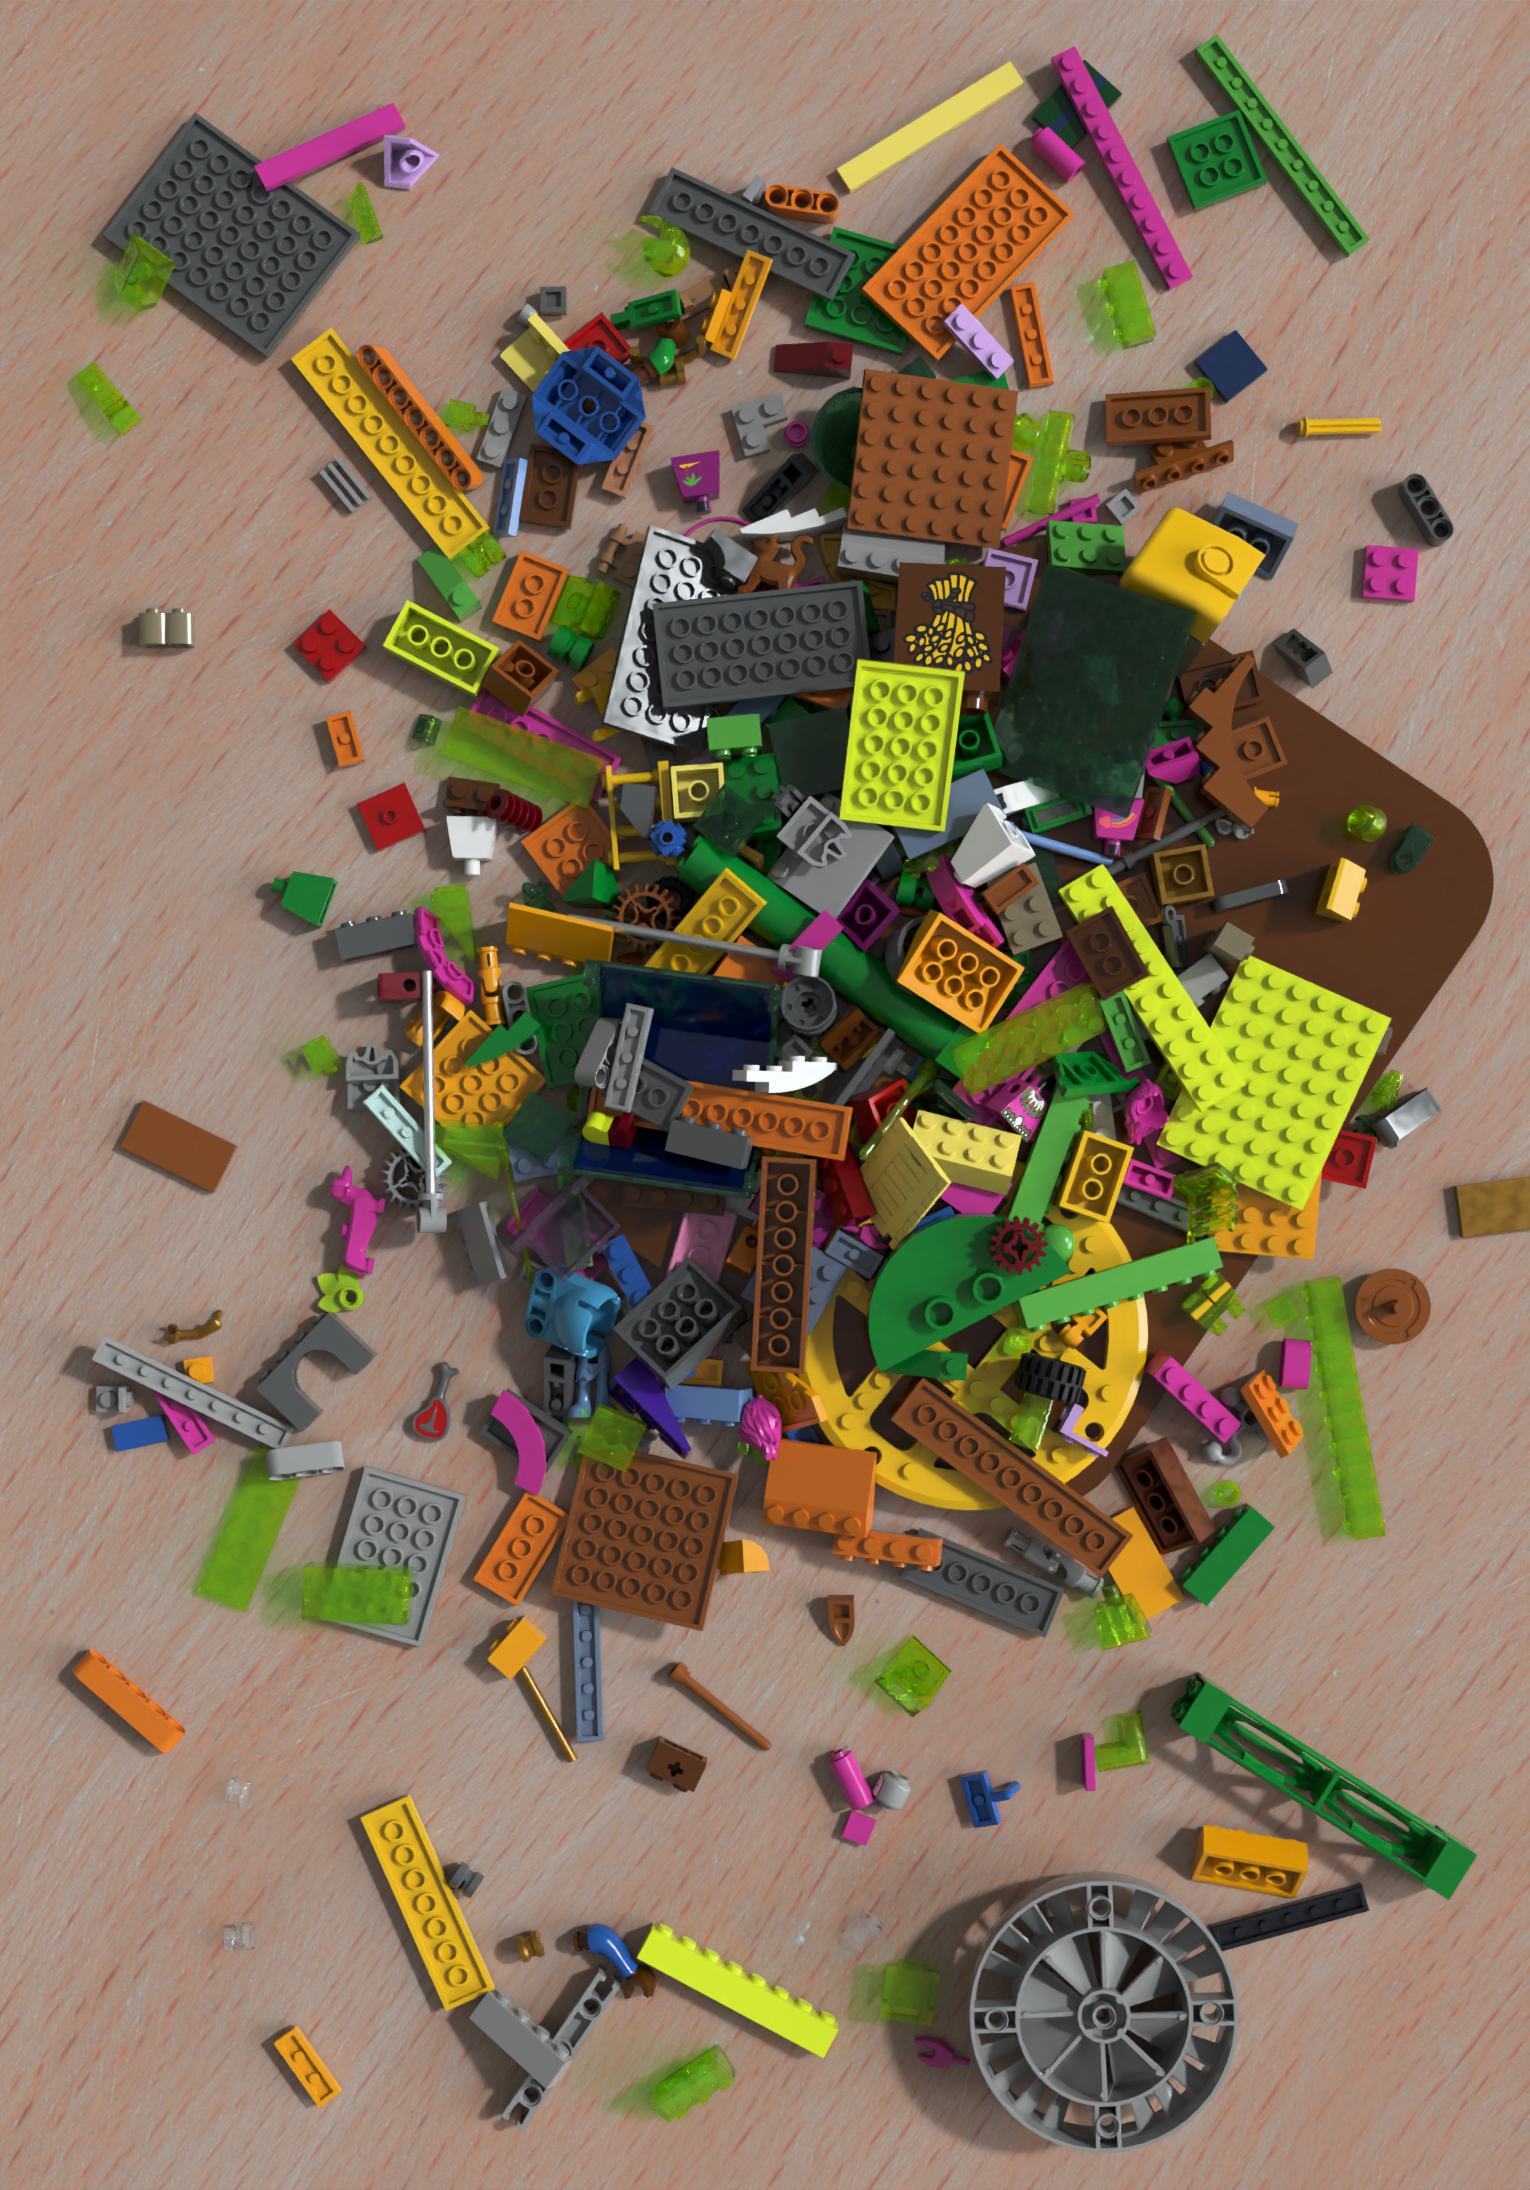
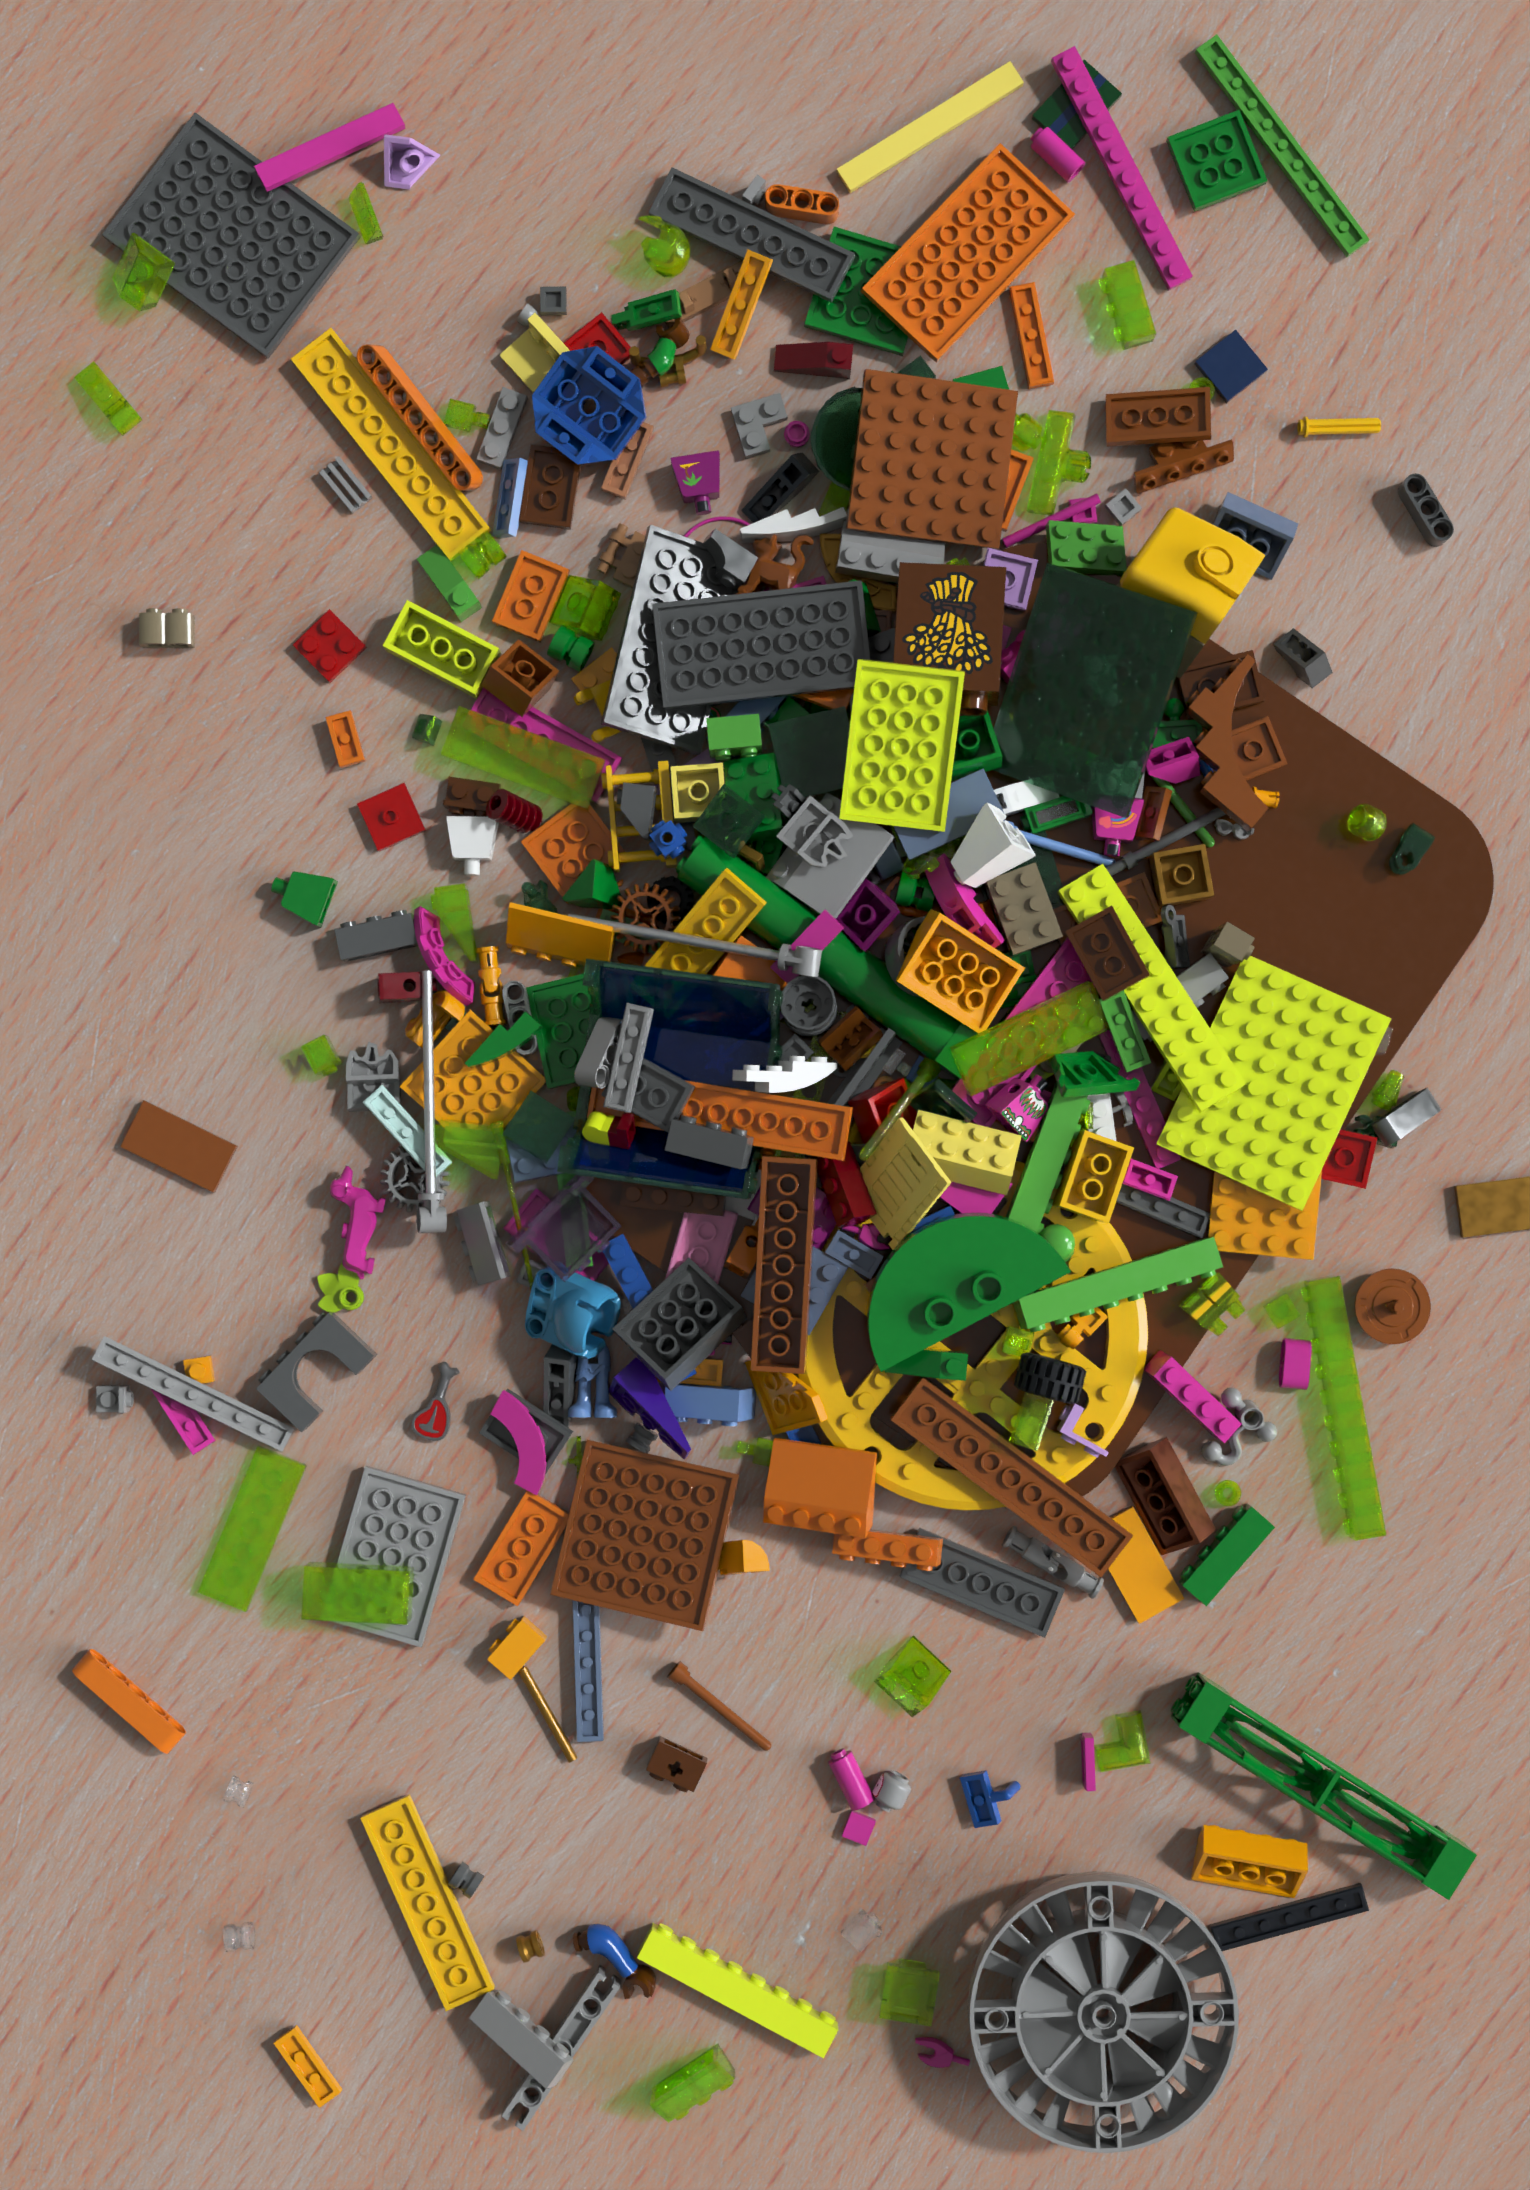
(140, 1433): blue tile -> none
(210, 1327): pearl gold piece -> none
(305, 1460): light grey beam -> none
(612, 1437): clear neon green plate -> none
(718, 303): light orange plate -> none
(761, 1427): dark pink hair -> none
(841, 1617): dark orange plate -> none
(977, 341): lavender plate -> none
(1009, 888): dark orange tile -> none
(1029, 1245): dark red gear -> none
(1120, 1619): clear neon green torso -> none
(1144, 1111): dark pink hair -> none
(1206, 1188): clear neon green plate -> none
(1250, 896): dark grey beam -> none
(1272, 1413): orange plate -> none
(1342, 890): yellow slope -> none
(1389, 573): dark pink plate -> none

